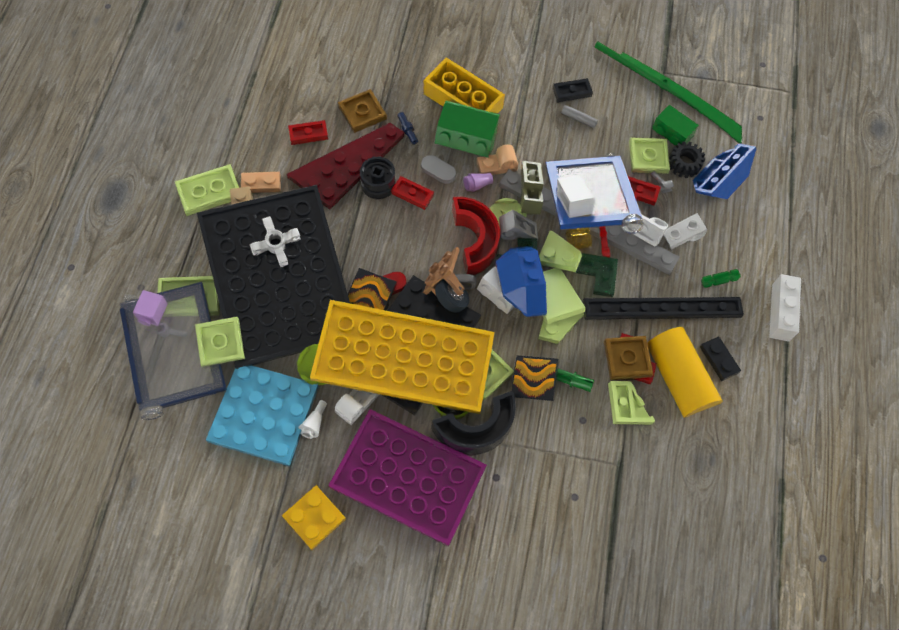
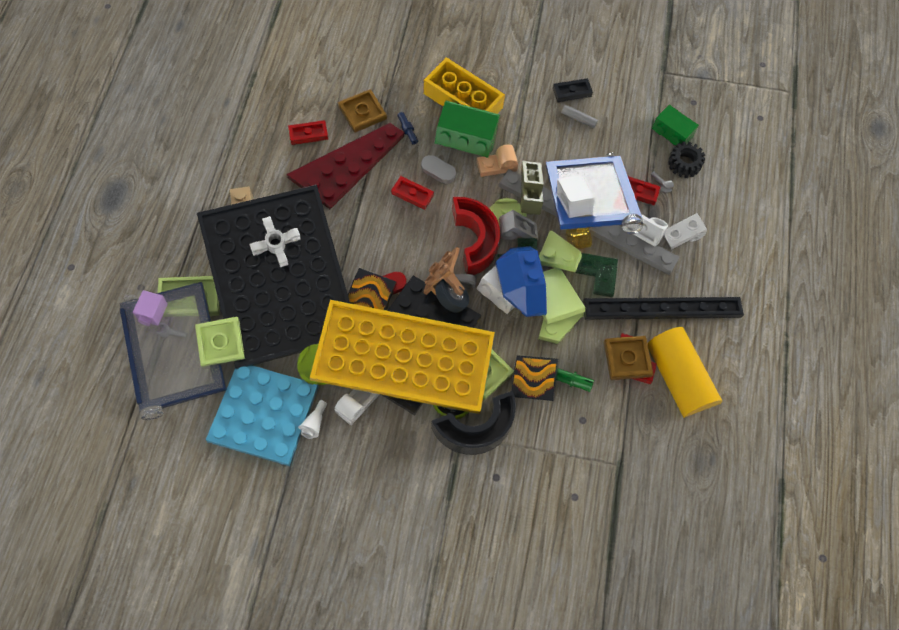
(206, 189): yellowish green tile -> none
(262, 181): light nougat plate -> none
(314, 517): yellow plate -> none
(377, 177): black wheel -> none
(408, 477): magenta plate -> none
(476, 181): lavender cone -> none
(605, 250): red piece -> none
(627, 405): yellowish green wing -> none
(649, 155): yellowish green tile -> none
(720, 119): green piece -> none
(720, 278): green axle -> none
(720, 358): black plate -> none
(725, 172): blue wedge -> none
(785, 308): white brick -> none

